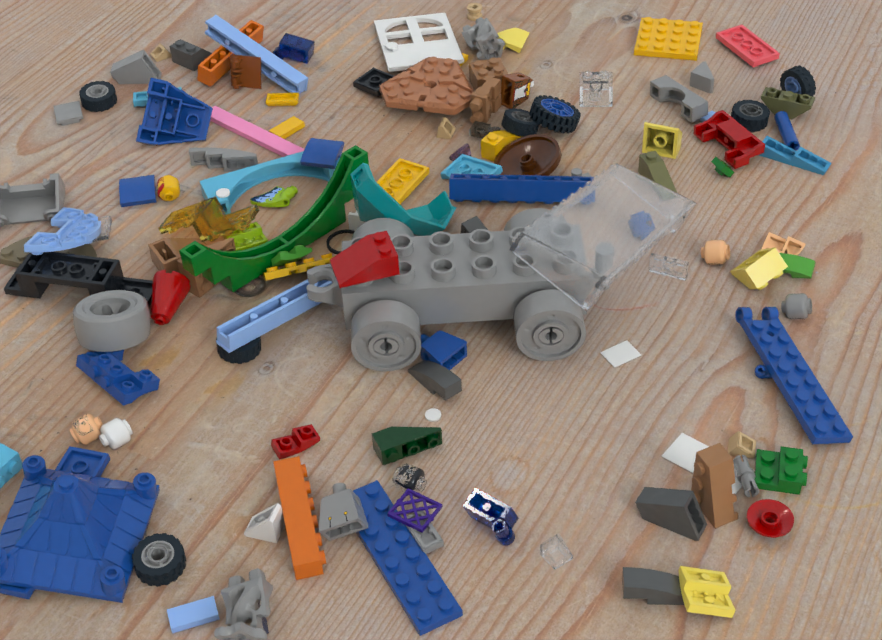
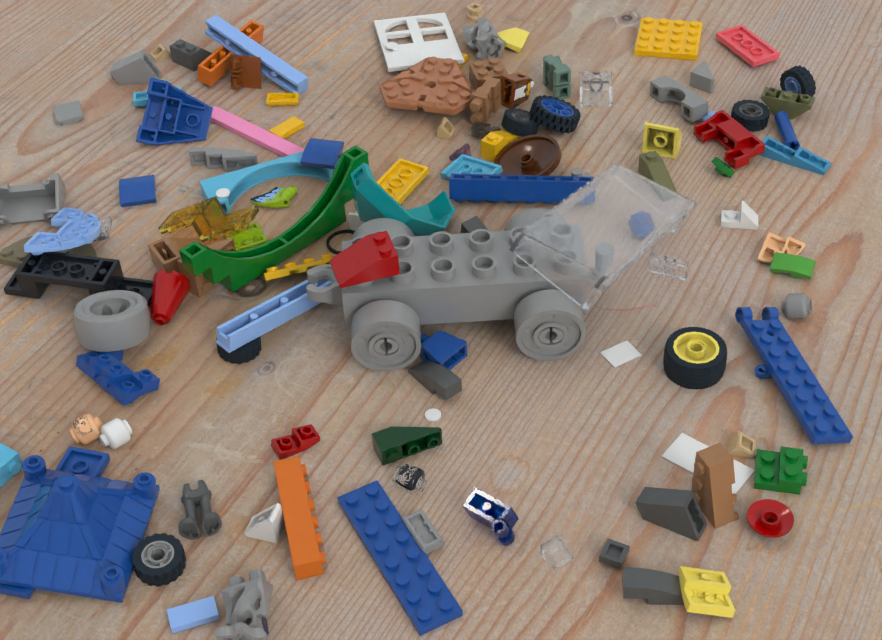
(98, 96): black wheel -> none
(168, 188): yellow head -> none
(210, 521): none -> dark grey piece
(295, 48): clear blue hinge -> none
(295, 255): bright green slope -> none
(341, 513): light grey torso -> none
(371, 80): black plate -> none
(434, 504): dark purple window -> none
(557, 77): none -> sand green hips
(614, 553): none -> dark grey plate
(695, 357): none -> black wheel
(715, 252): light nougat head -> none
(742, 219): none -> white slope
(746, 476): light grey pin -> none
(760, 268): light yellow slope -> none

